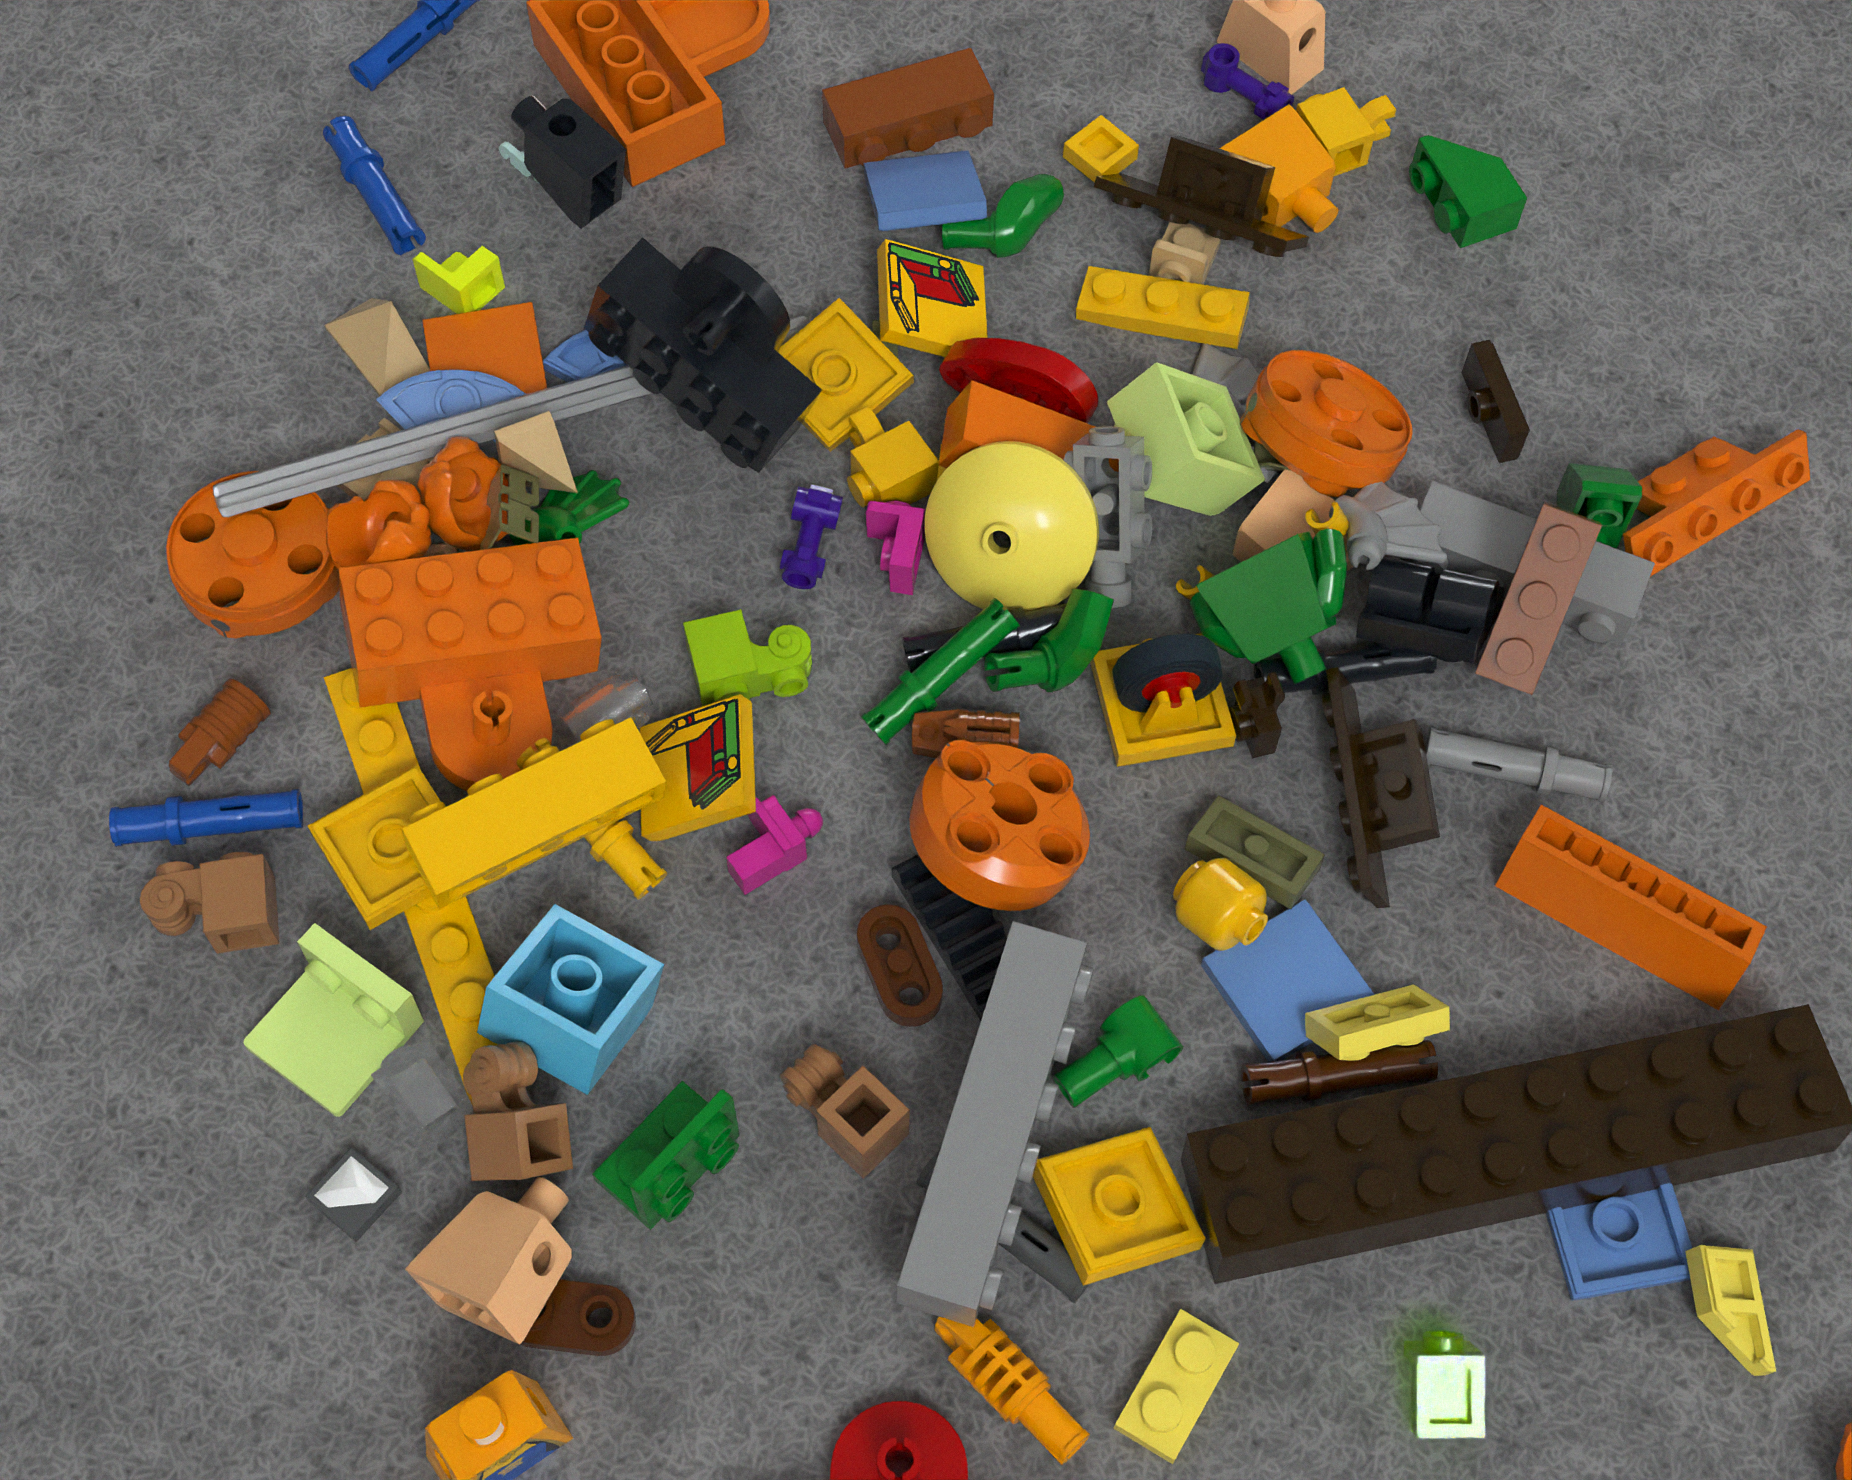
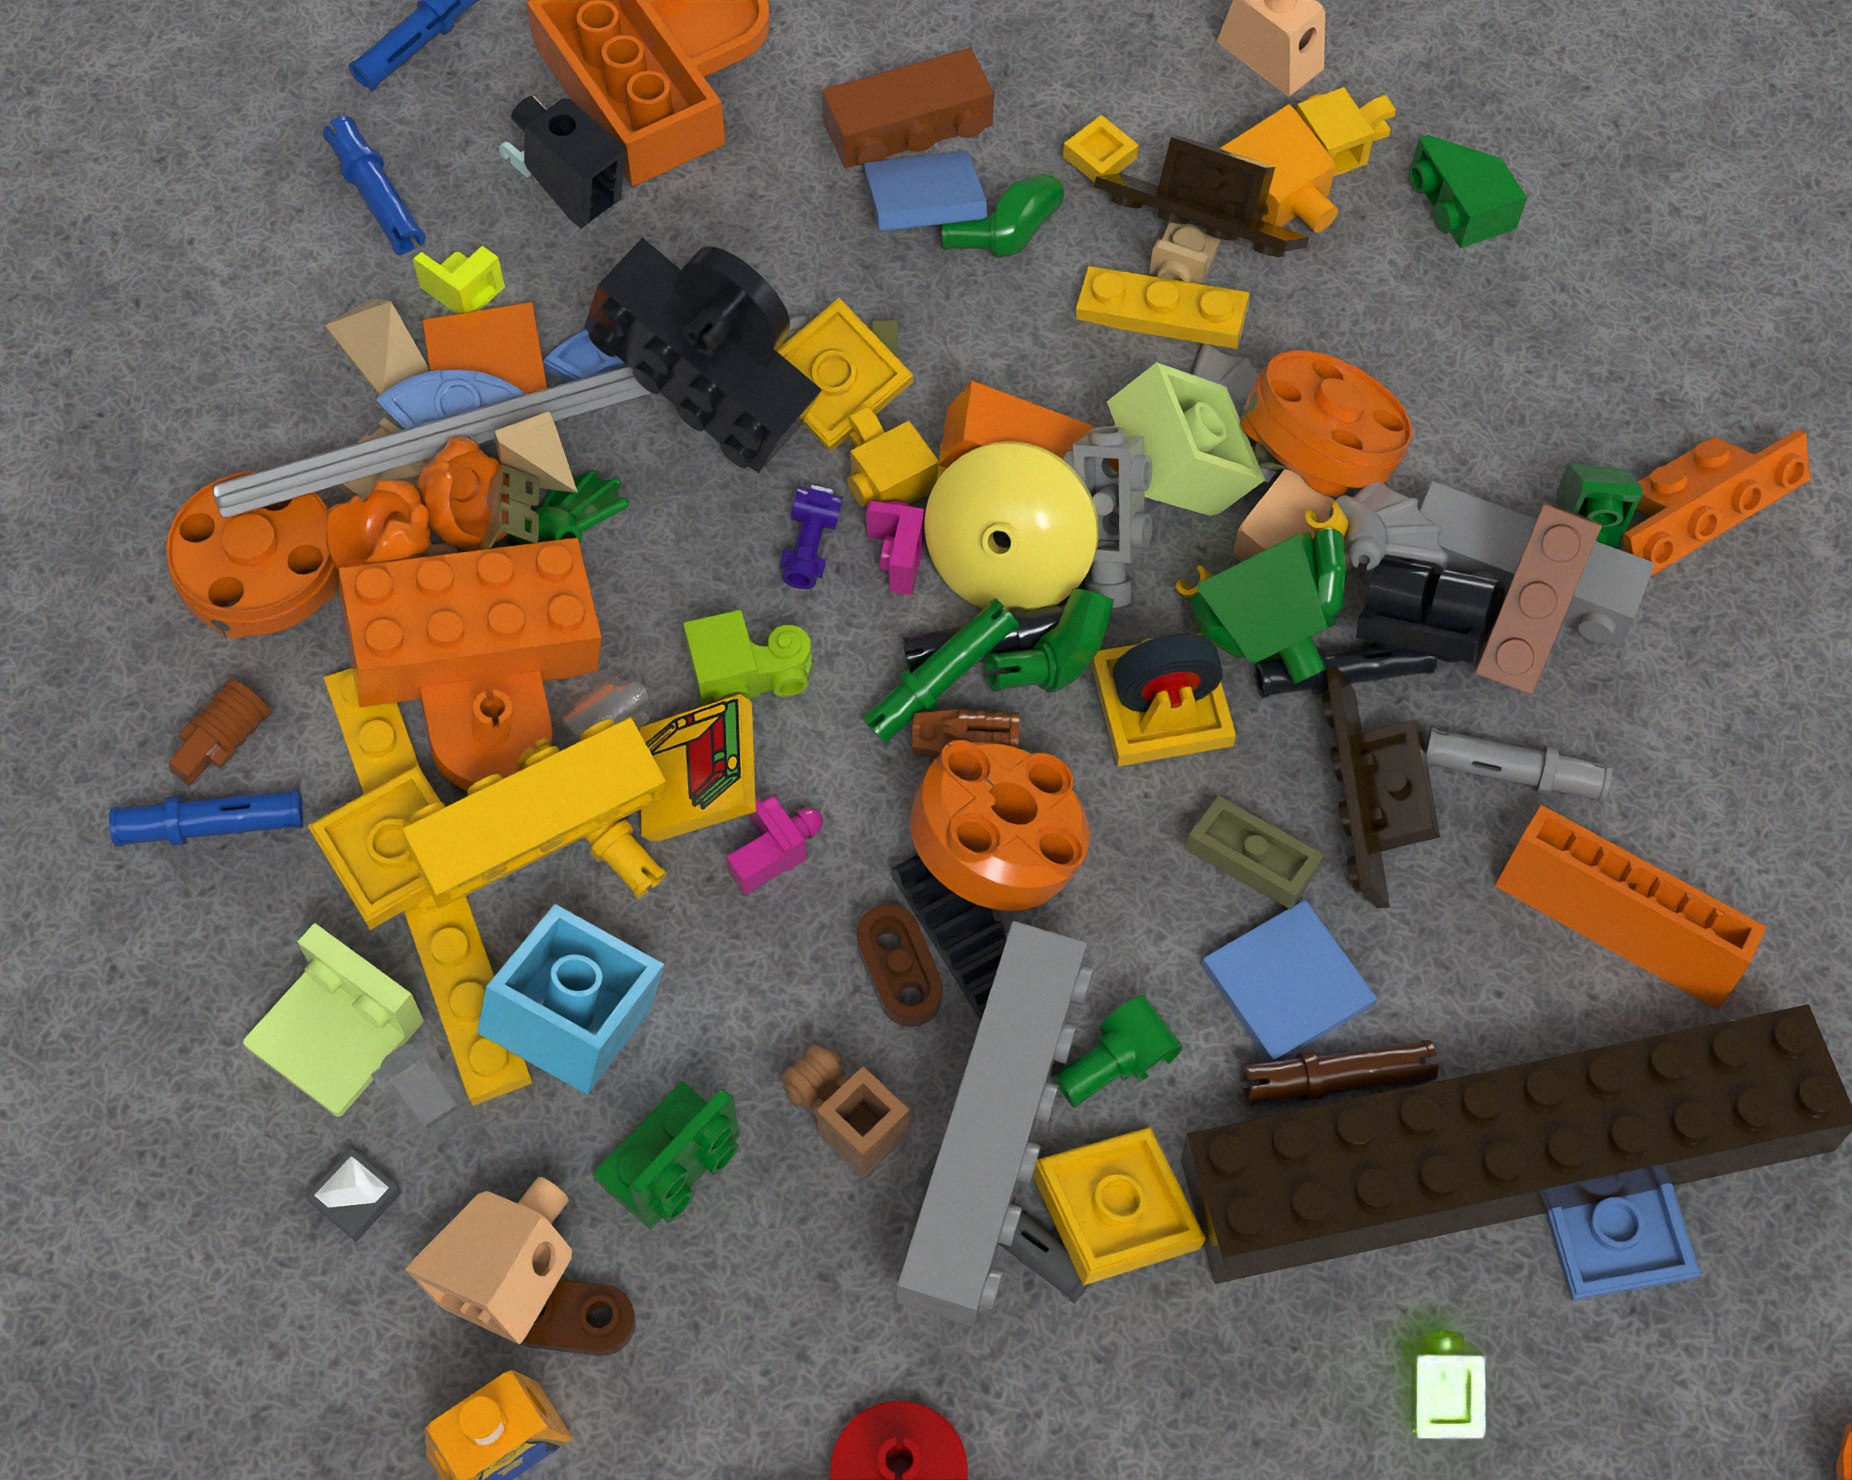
(230, 894): medium nougat brick -> none
(508, 1131): medium nougat brick -> none
(928, 298): tile -> none
(1011, 1384): light orange hinge -> none
(1024, 372): red piece -> none
(1176, 1386): light yellow plate -> none
(1220, 903): yellow head -> none
(1223, 74): dark purple bar -> none
(1256, 713): dark brown plate -> none
(1377, 1022): light yellow plate -> none
(1494, 401): dark brown plate -> none
(1732, 1304): light yellow tile -> none

